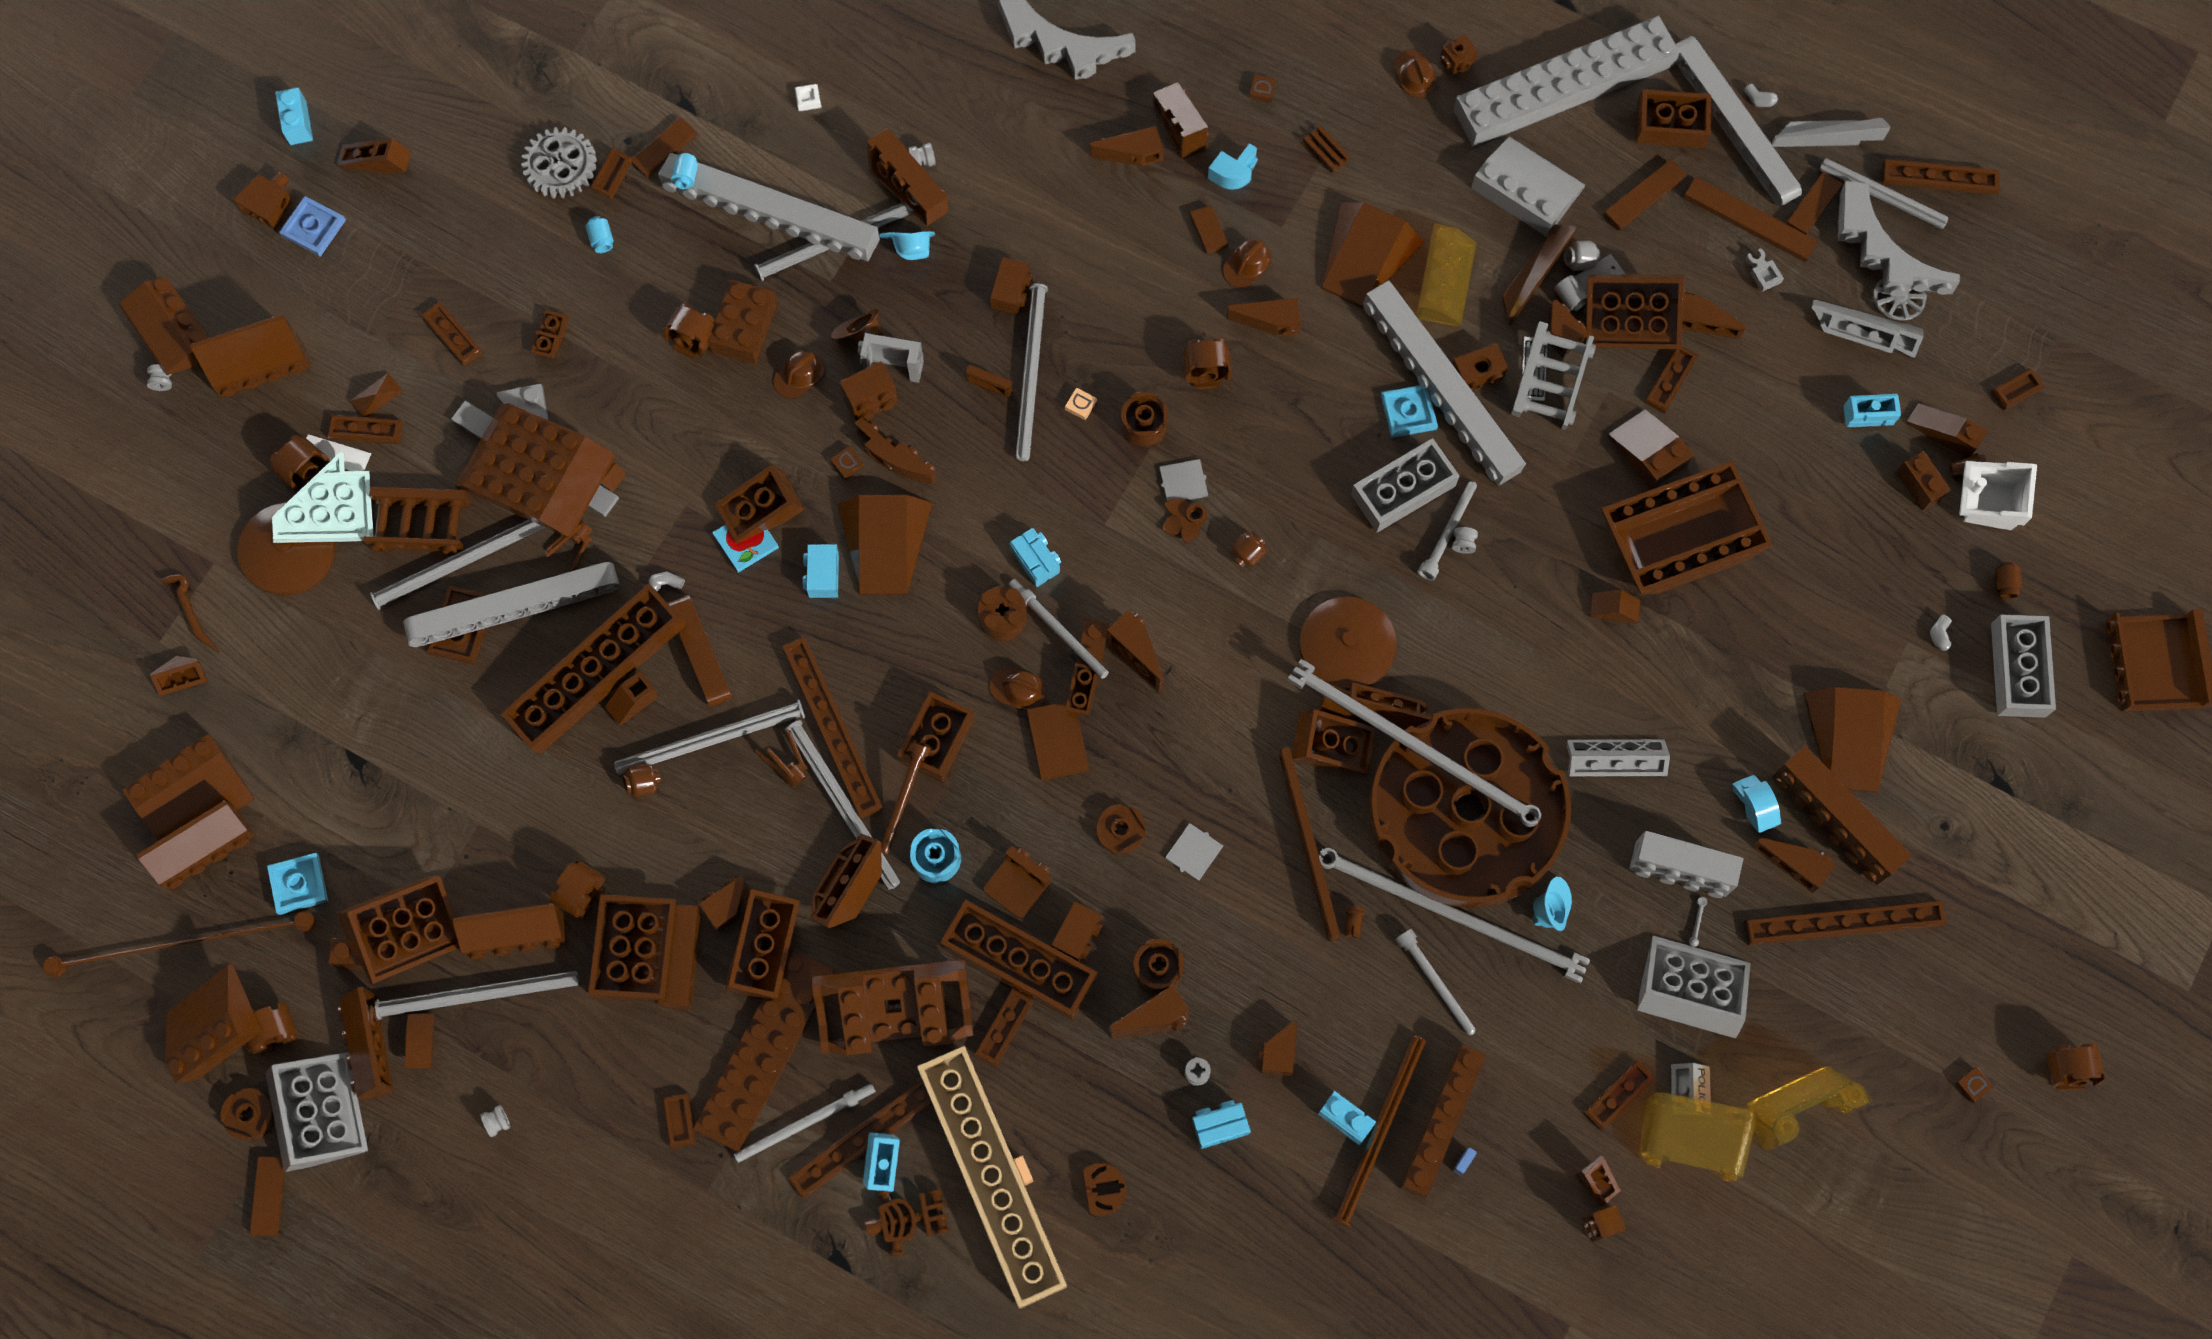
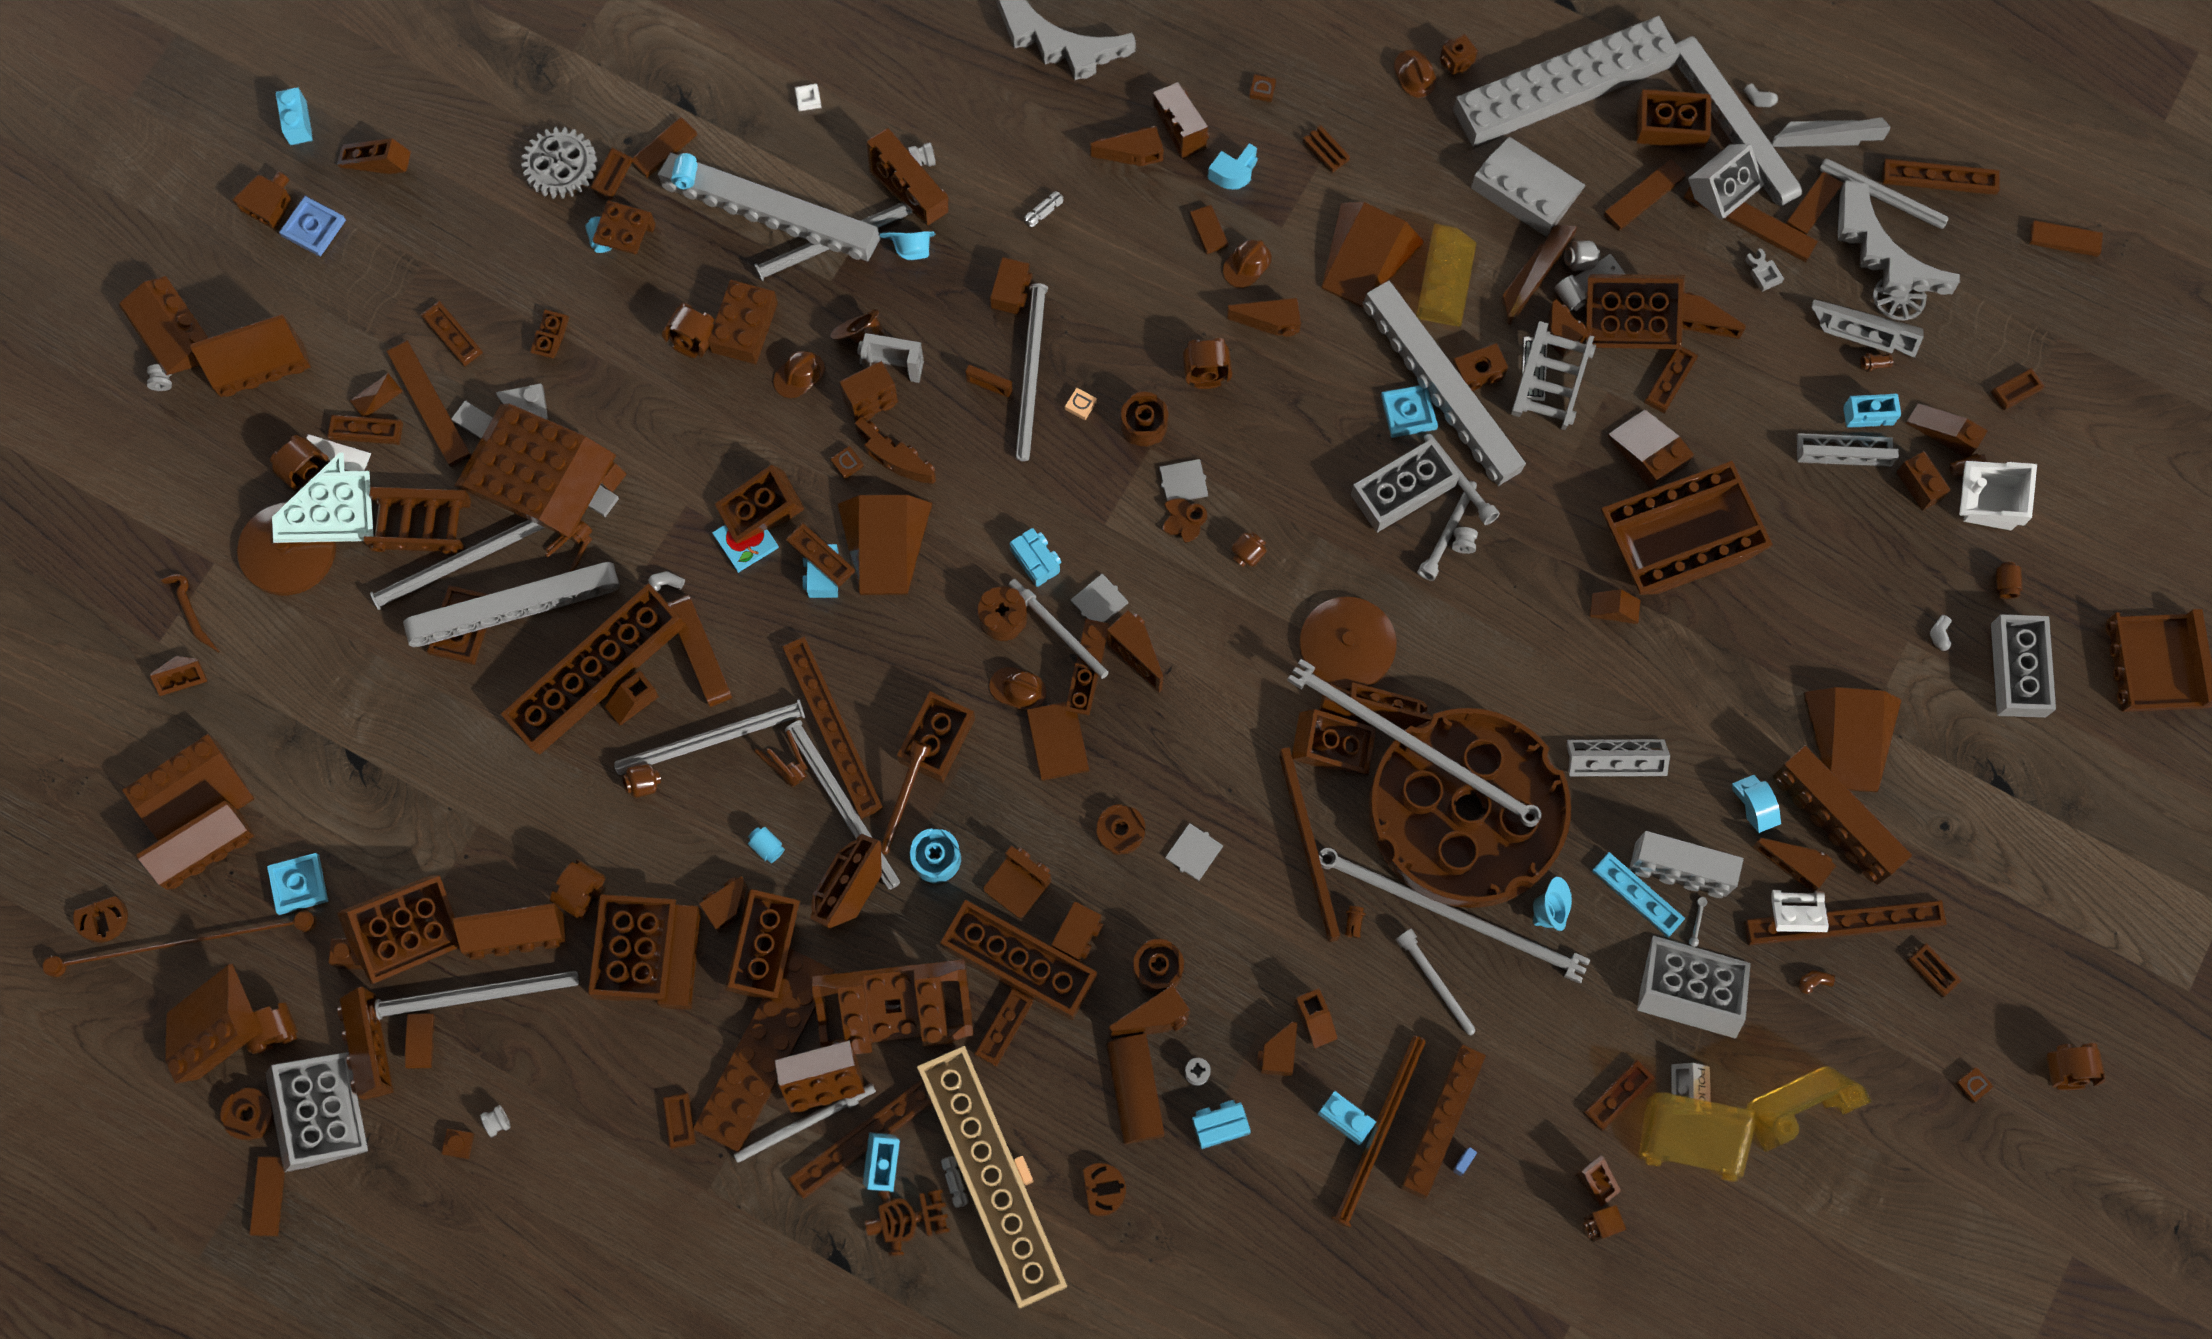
(87, 917): none -> reddish brown piece
(428, 403): none -> reddish brown tile
(457, 1144): none -> reddish brown plate
(623, 227): none -> reddish brown bracket
(765, 844): none -> medium azure brick
(820, 555): none -> reddish brown tile
(820, 1076): none -> reddish brown brick
(955, 1181): none -> light grey axle
(1043, 209): none -> light grey axle
(1099, 600): none -> light grey piece
(1135, 1089): none -> reddish brown brick
(1316, 1018): none -> reddish brown slope
(1487, 512): none -> light grey piece
(1638, 894): none -> medium azure tile
(1727, 180): none -> light grey slope
(1799, 917): none -> white plate
(1814, 978): none -> reddish brown arm
(1843, 453): none -> light grey fence
(1872, 362): none -> reddish brown pin
(1927, 976): none -> reddish brown tile
(2066, 238): none -> reddish brown tile

